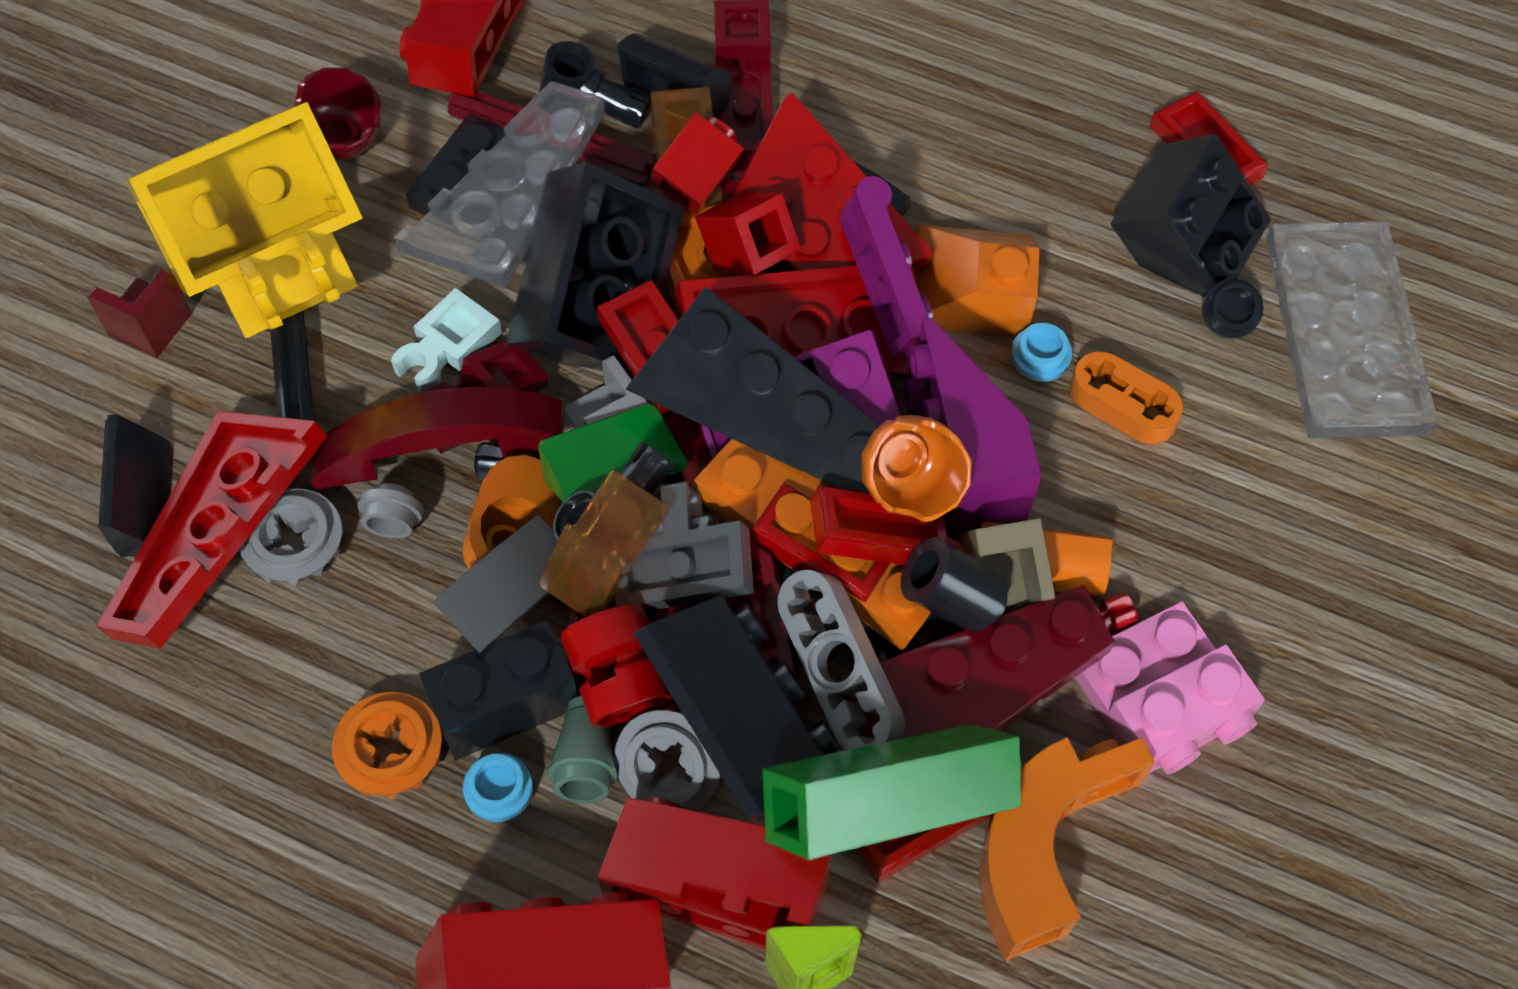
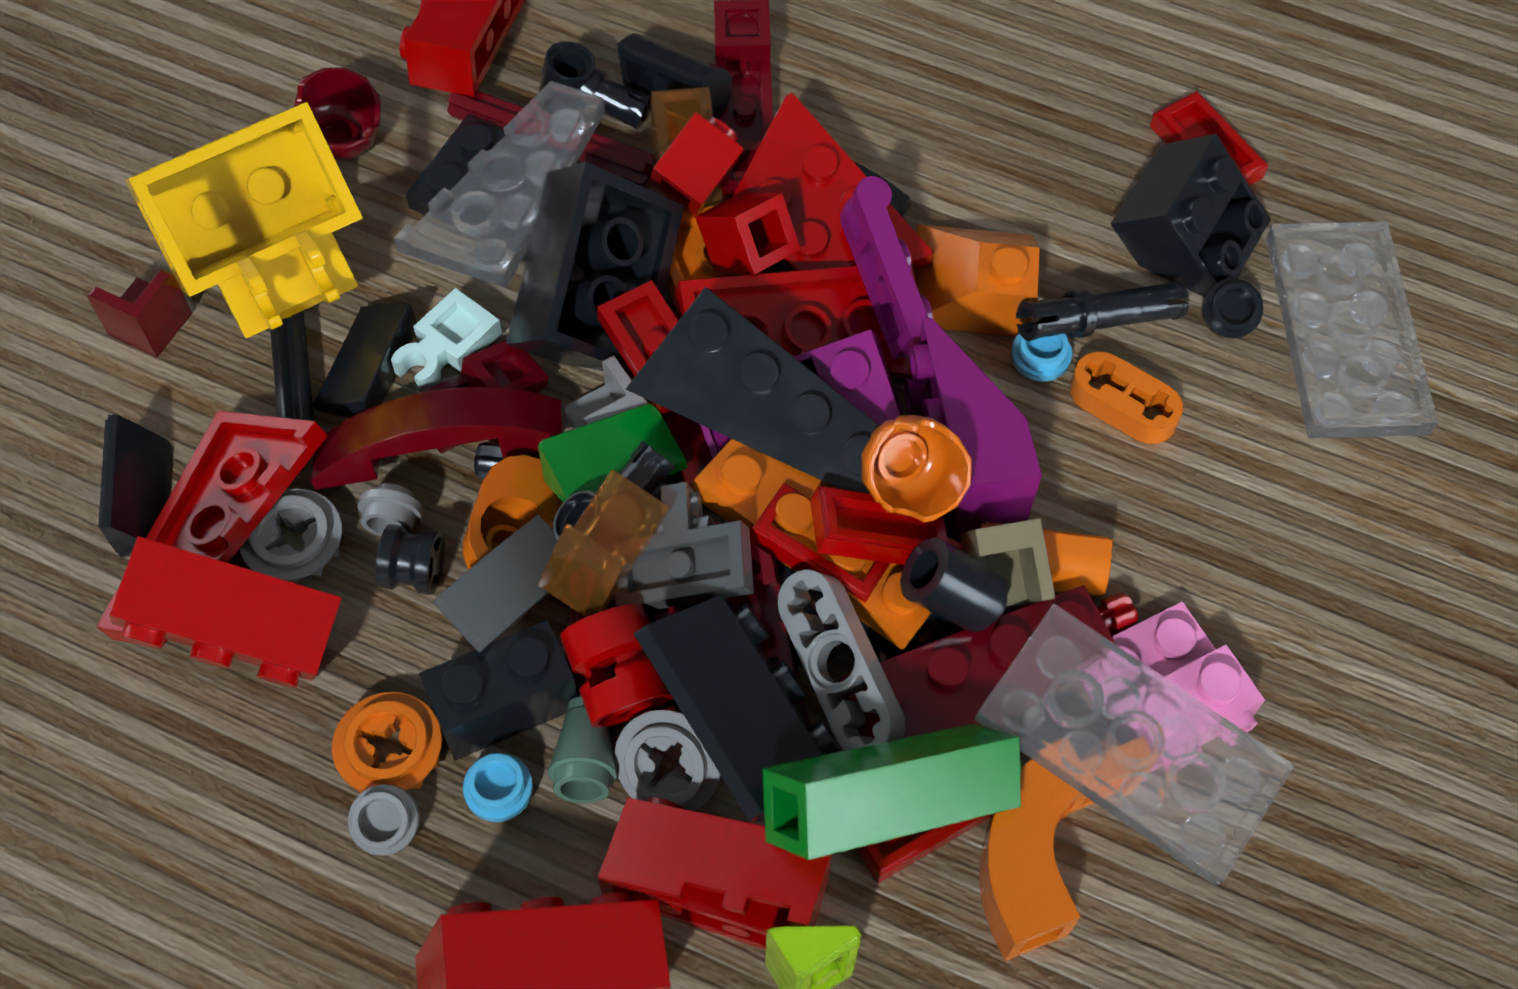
(223, 612): none -> red brick
(364, 364): none -> black slope
(383, 819): none -> light grey plate
(410, 559): none -> black wheel
(1081, 313): none -> black pin
(1136, 744): none -> clear plate

